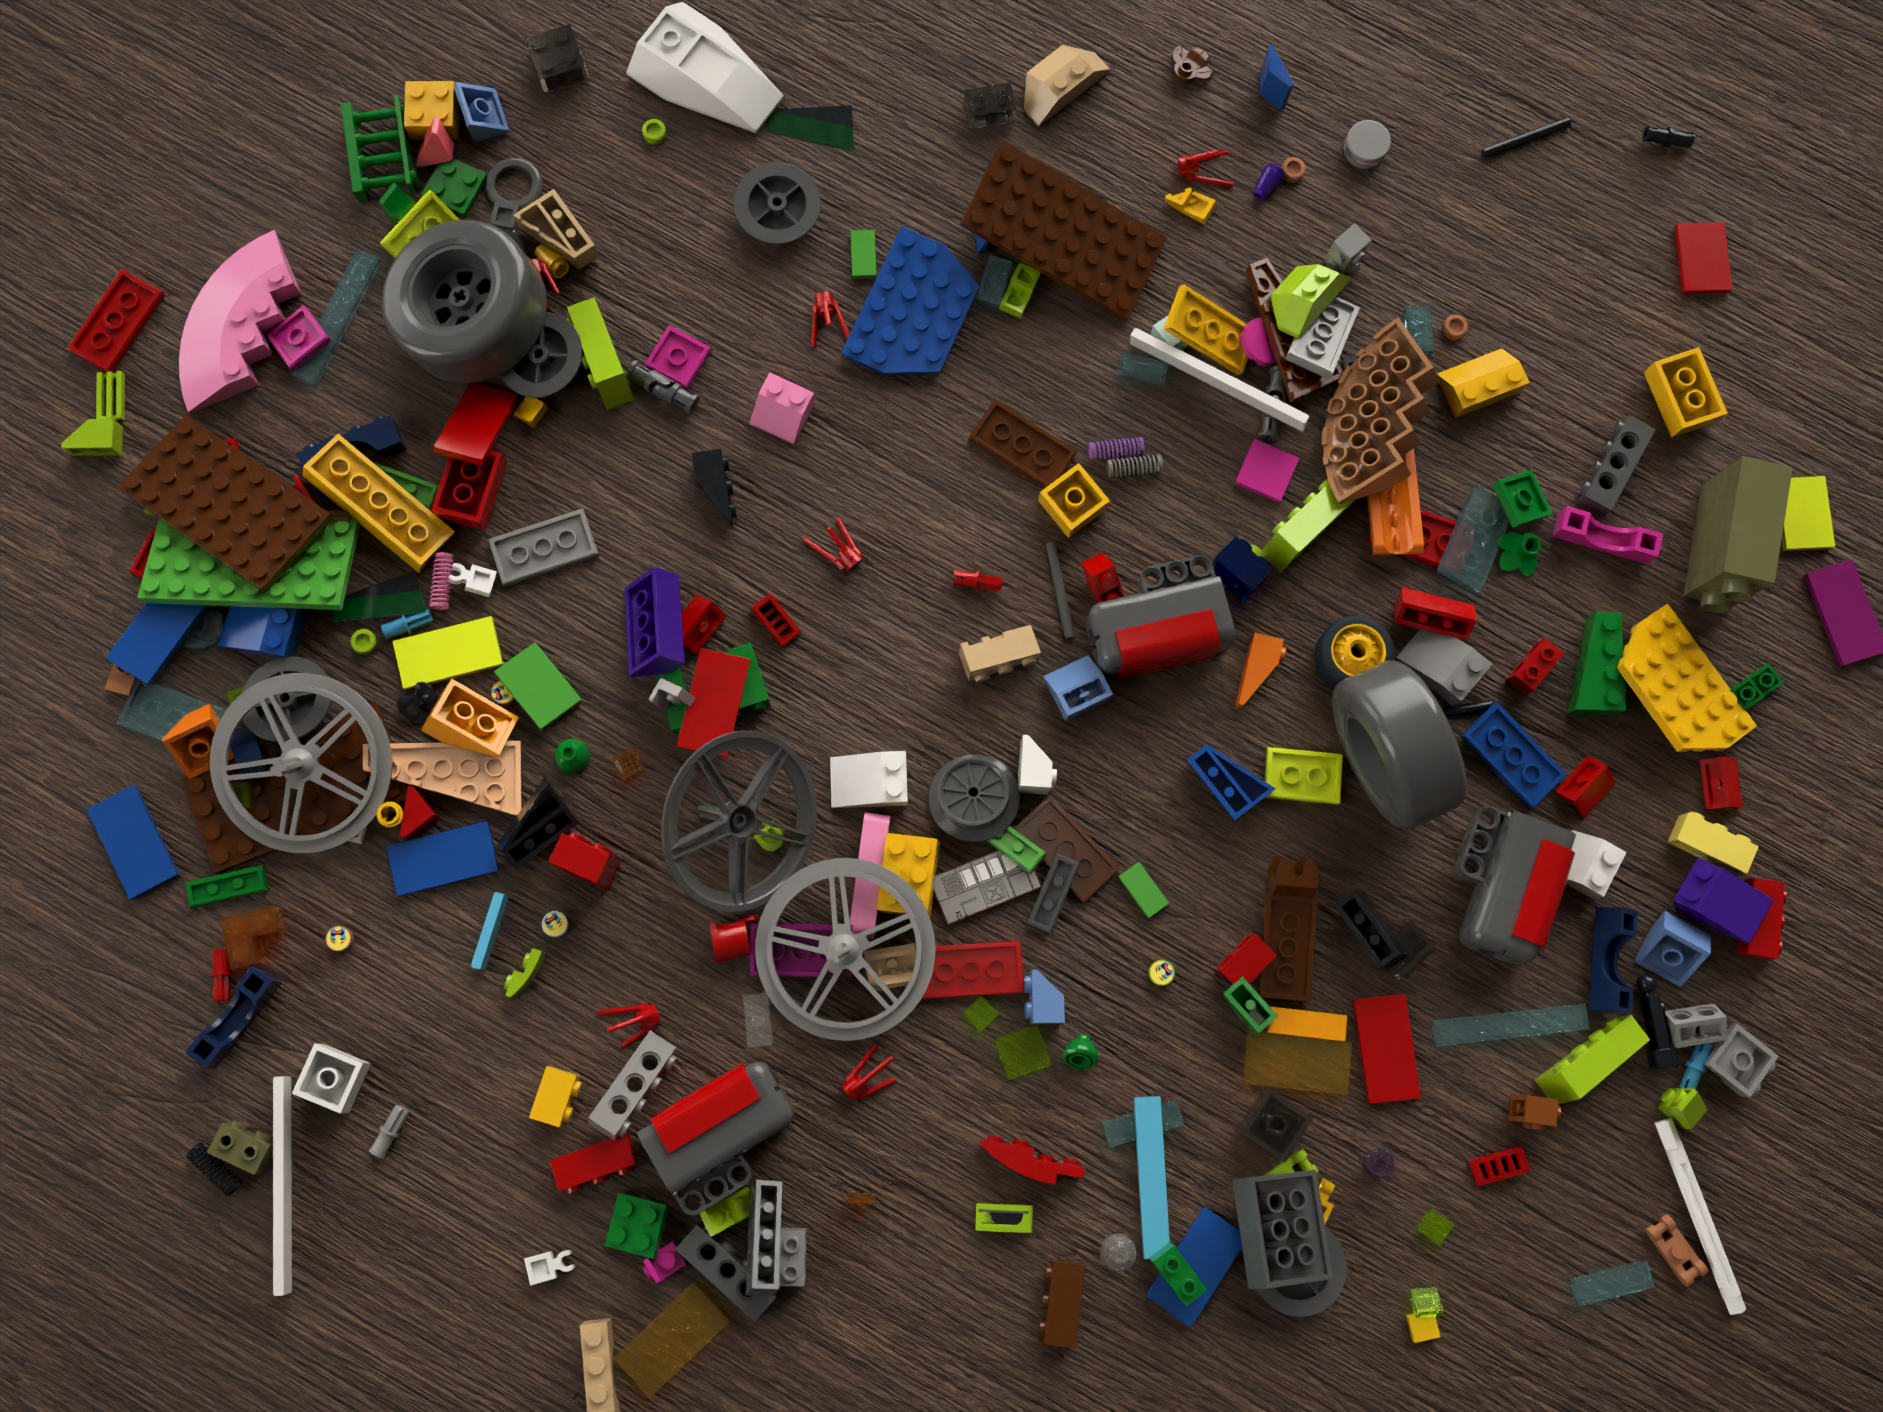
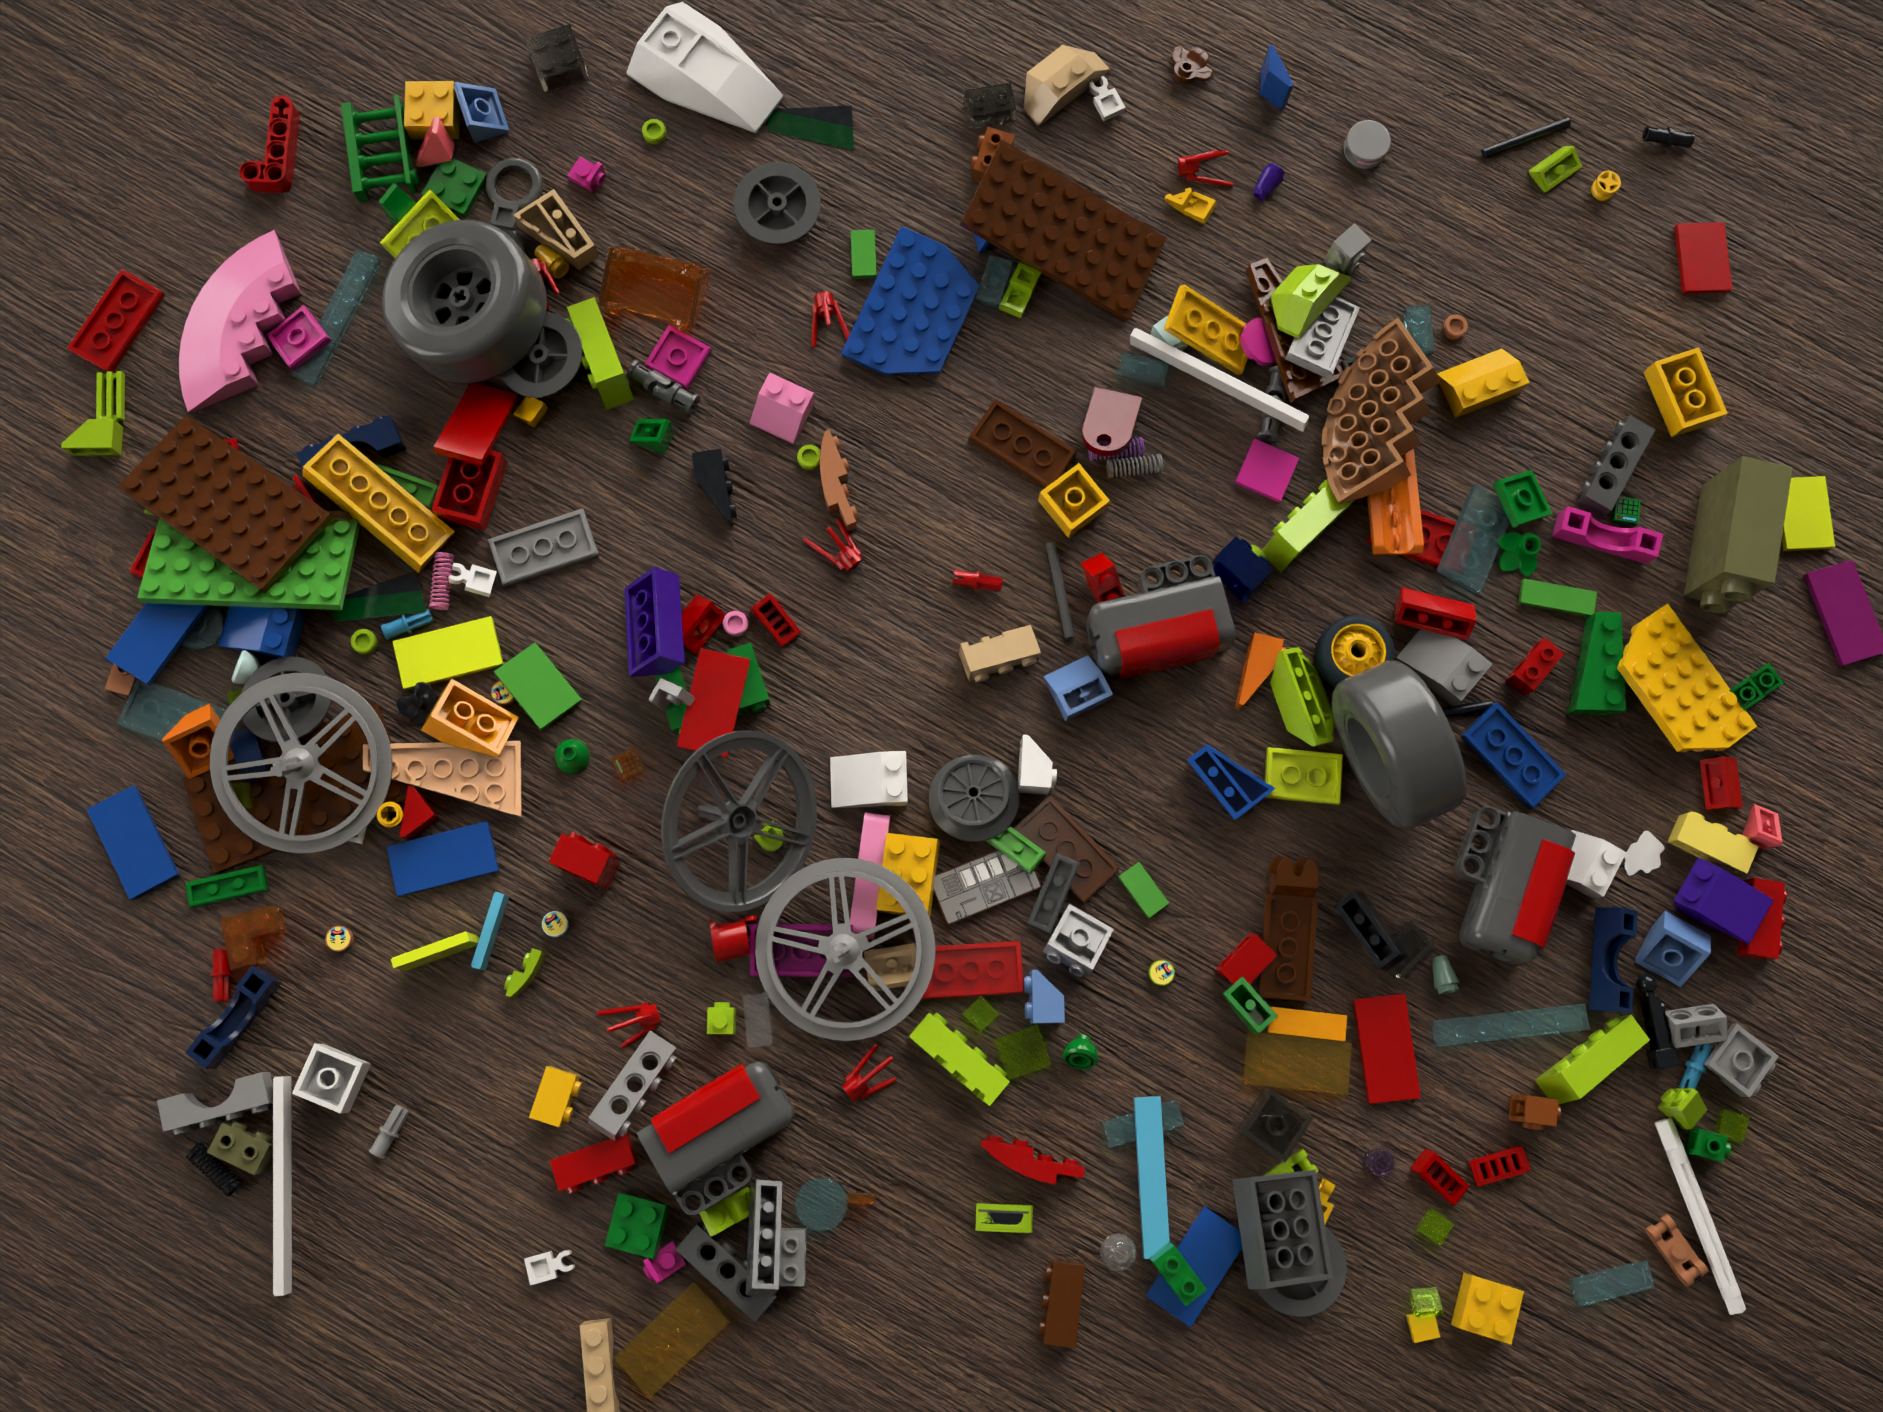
(184, 1110): none -> light grey arch
(245, 667): none -> light aqua brick
(282, 118): none -> red beam
(435, 951): none -> neon yellow tile
(537, 825): black wedge -> none
(587, 174): none -> dark pink bracket
(652, 434): none -> green slope
(653, 286): none -> clear orange windscreen
(721, 1019): none -> lime brick
(735, 624): none -> bright pink tile
(809, 457): none -> lime tile
(821, 1204): none -> clear light blue tile
(833, 473): none -> nougat slope
(959, 1059): none -> lime wedge
(987, 145): none -> dark orange brick
(1077, 941): none -> light grey plate
(1106, 102): none -> white plate
(1112, 419): none -> tile
(1294, 169): nougat tile -> none
(1302, 698): none -> lime wedge
(1426, 1166): none -> red slope
(1444, 976): none -> sand green cone
(1487, 1308): none -> yellow brick
(1556, 168): none -> lime slope
(1557, 597): none -> bright green tile
(1586, 786): red panel -> none
(1611, 182): none -> yellow wheel
(1626, 511): none -> green tile
(1644, 854): none -> white sticker
(1699, 1145): none -> green brick
(1732, 1125): none -> clear neon green tile
(1763, 828): none -> coral slope

